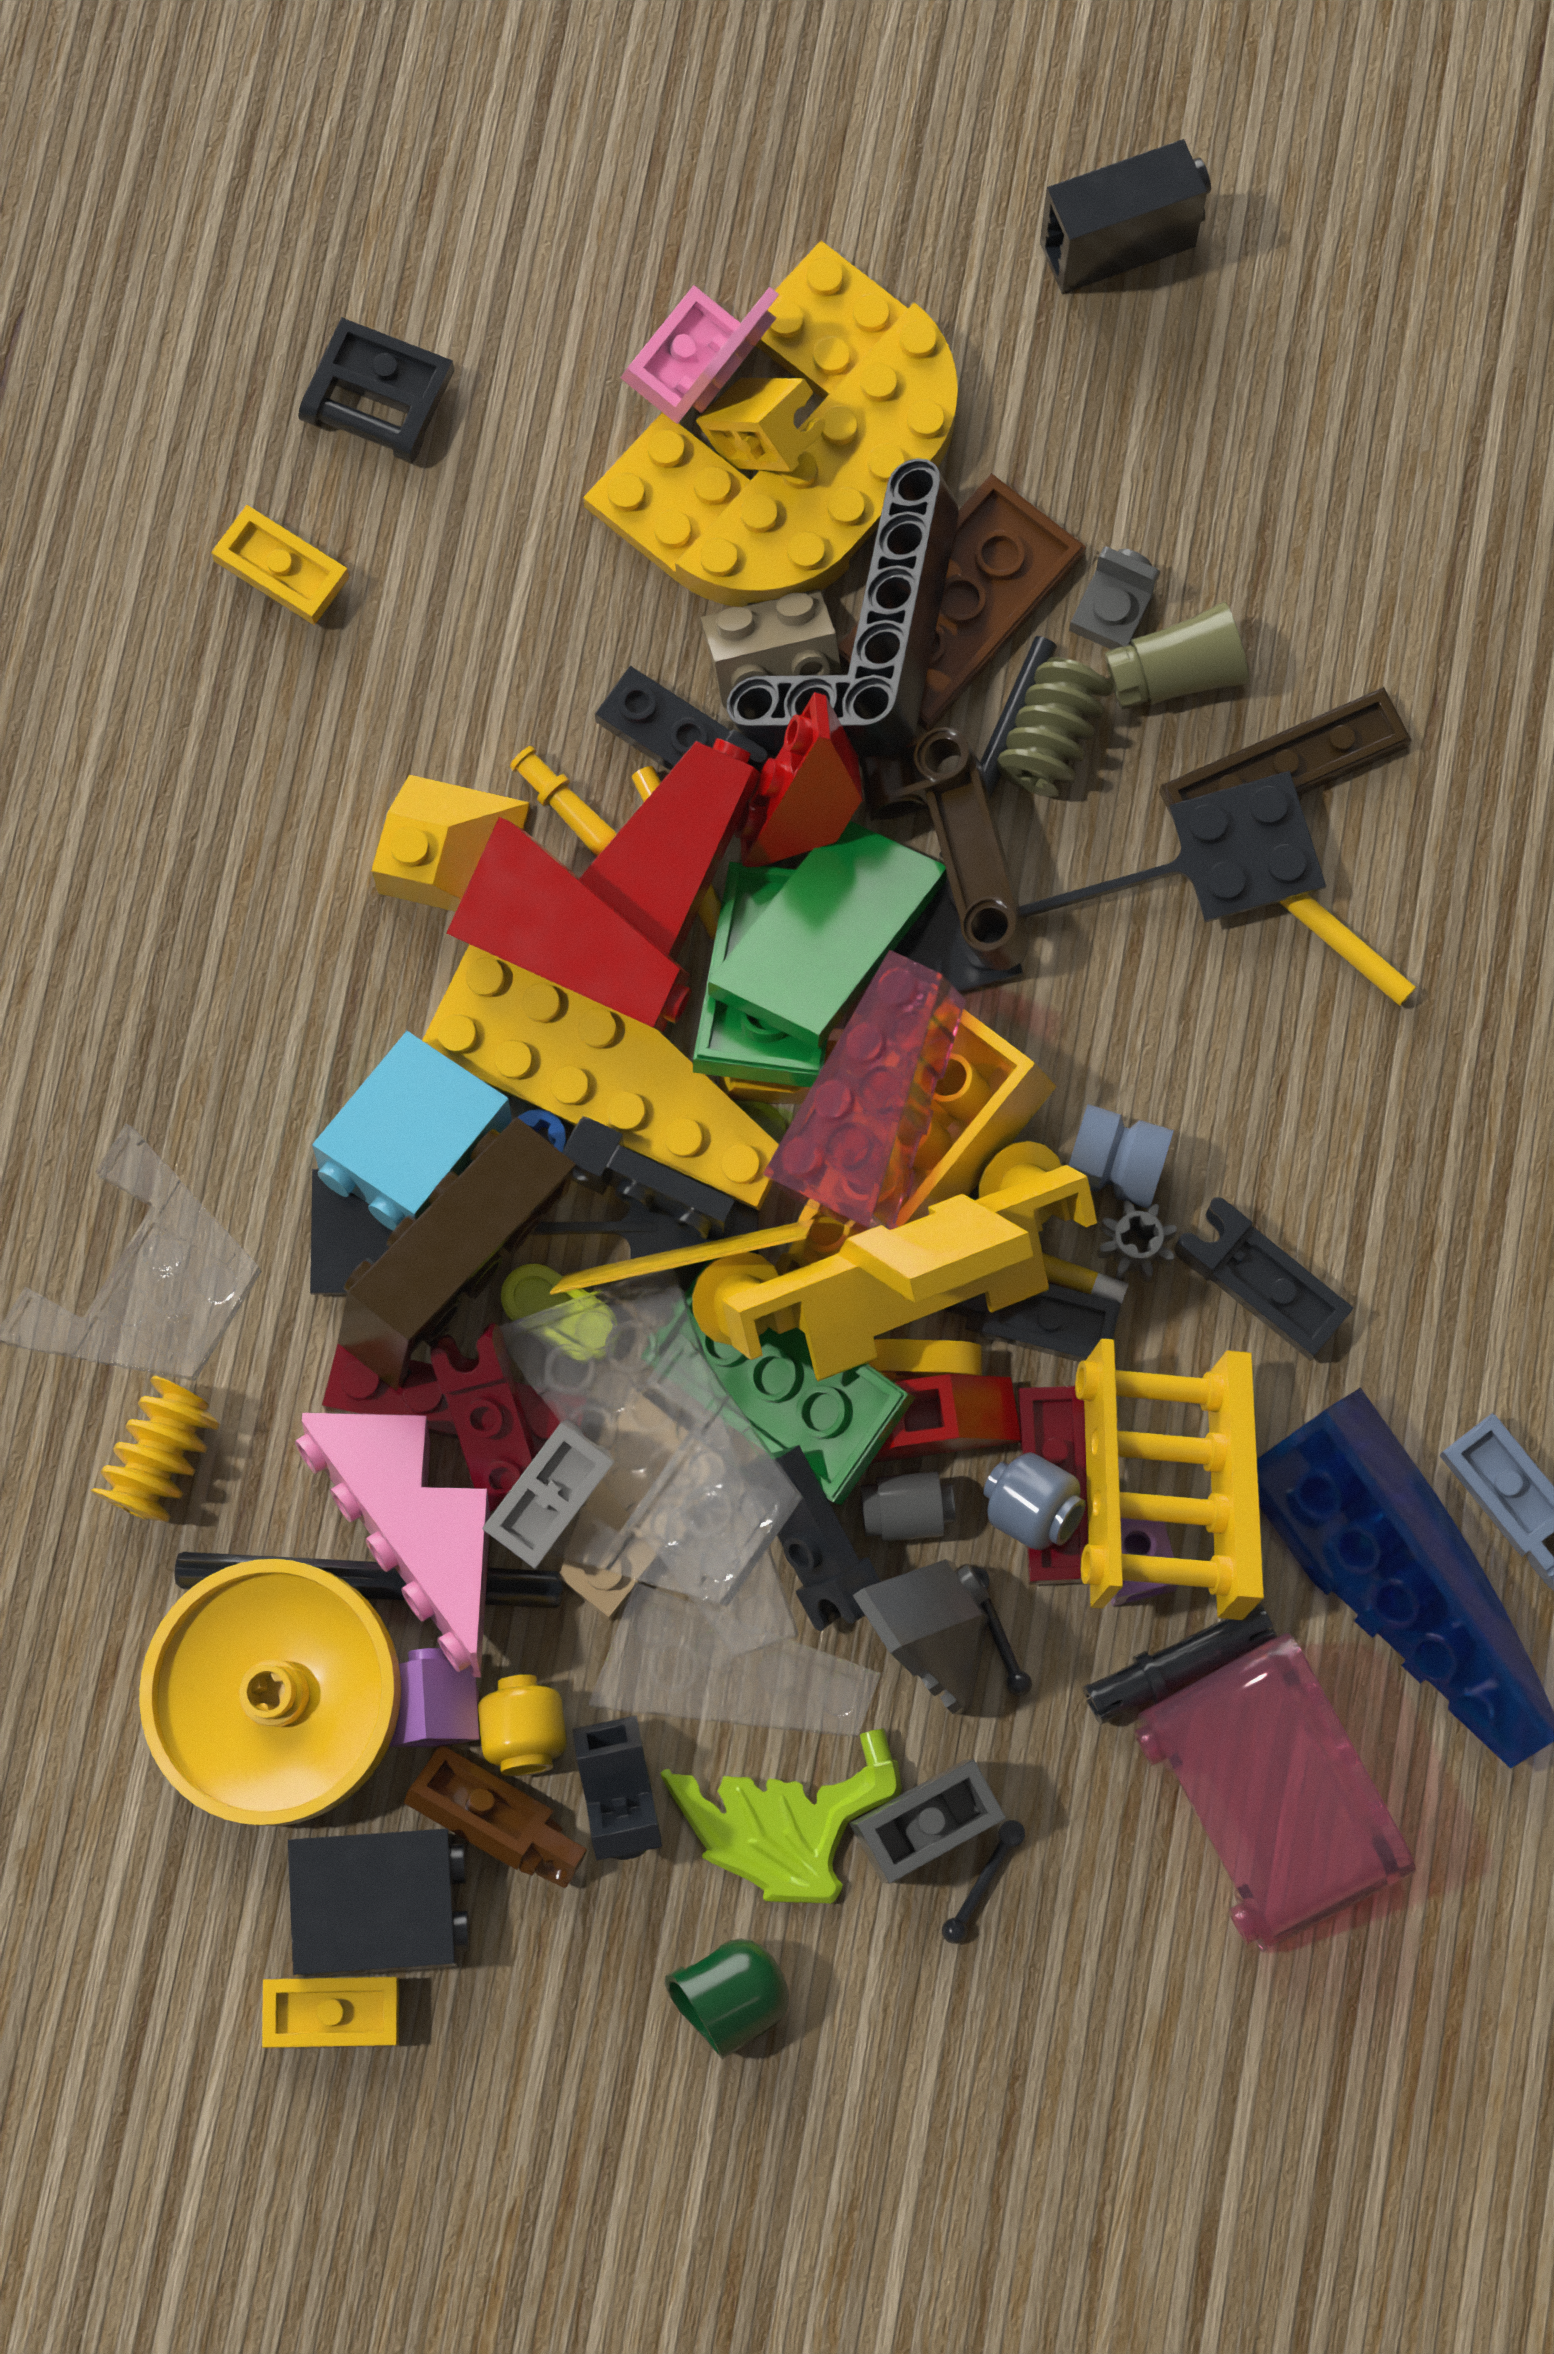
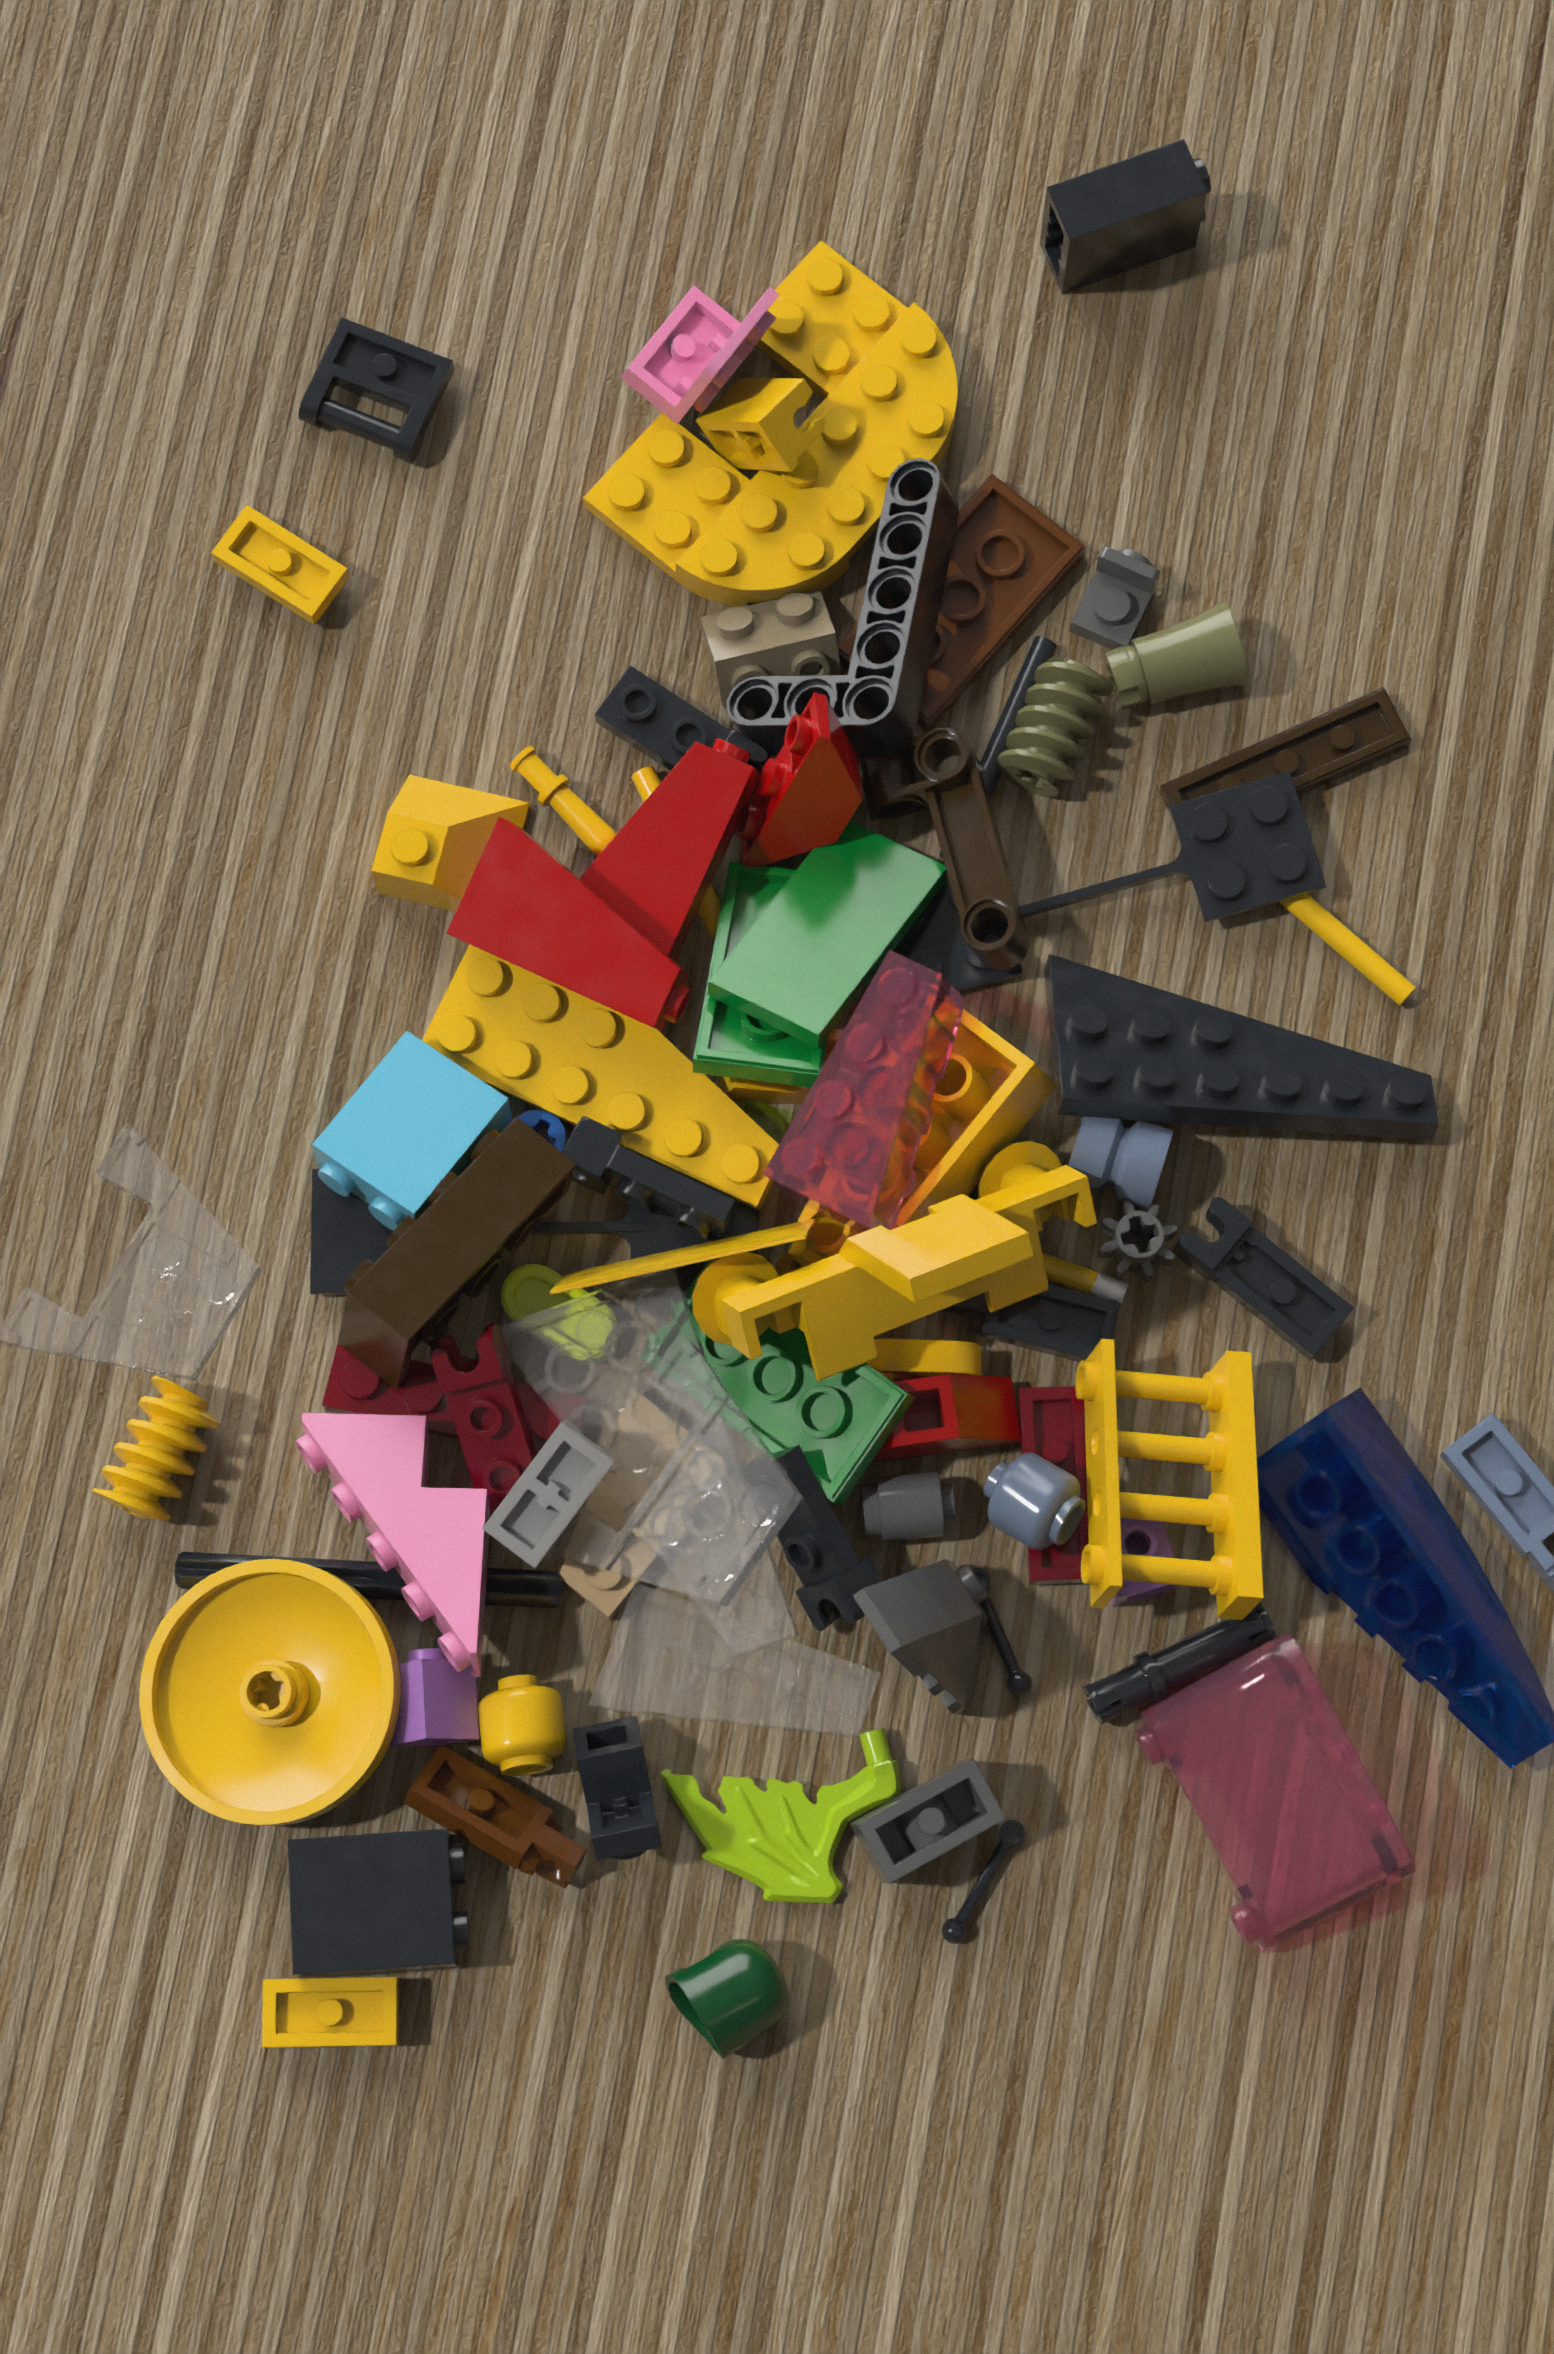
(1178, 1060): none -> black wing

